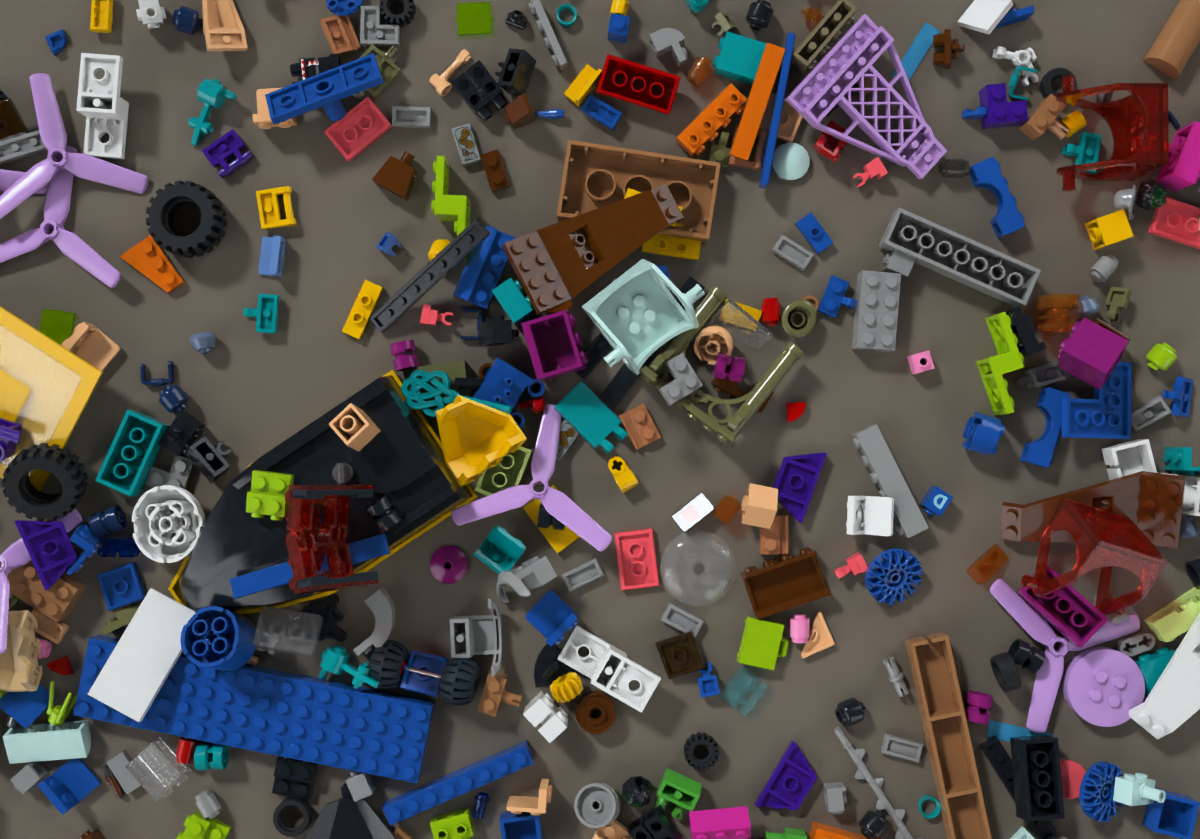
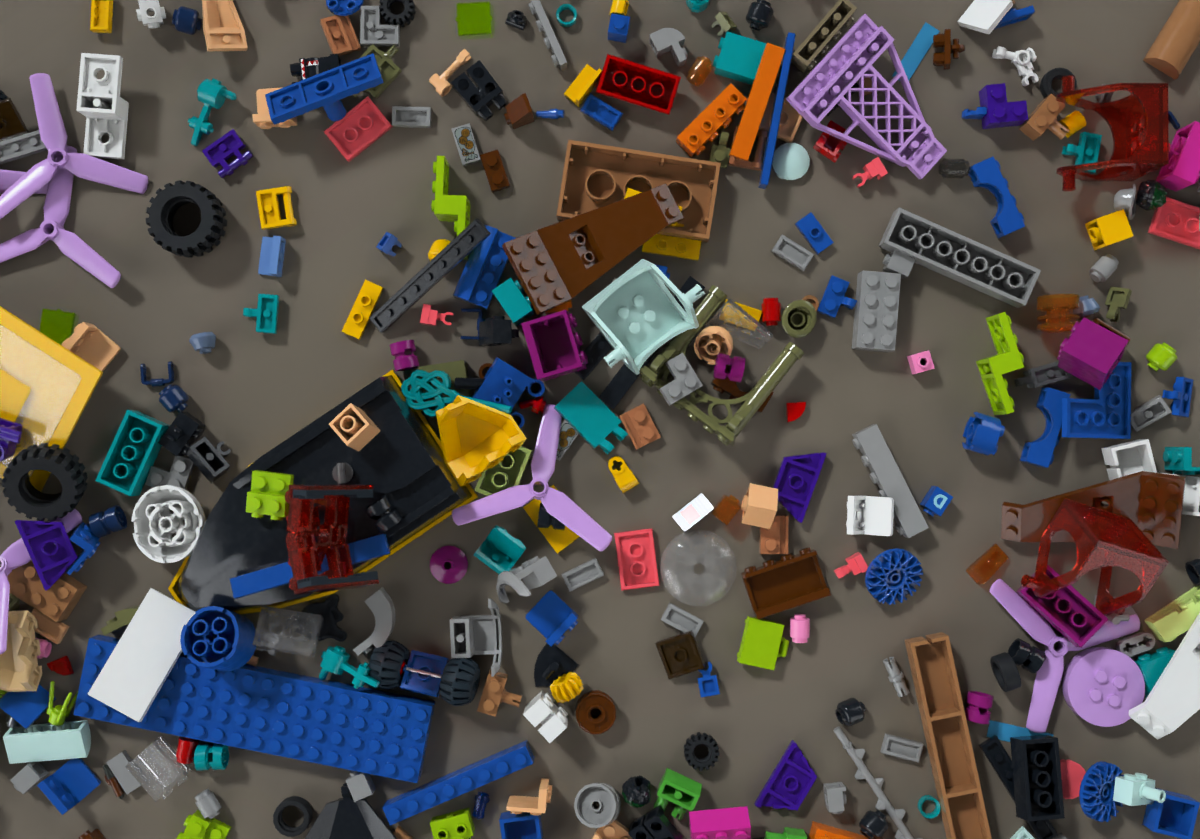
(57, 41): blue tile -> none
(121, 586): blue tile -> none
(125, 546): clear blue hinge -> none
(154, 264): orange wing -> none
(294, 778): black plate -> none
(397, 175): reddish brown torso -> none
(516, 71): black brick -> none
(609, 668): white bracket -> none
(738, 688): clear light blue plate -> none
(812, 14): clear orange wheel -> none
(819, 637): light nougat tile -> none
(1014, 79): teal piece -> none
(1024, 331): black hips -> none
(1188, 527): sand blue cone -> none

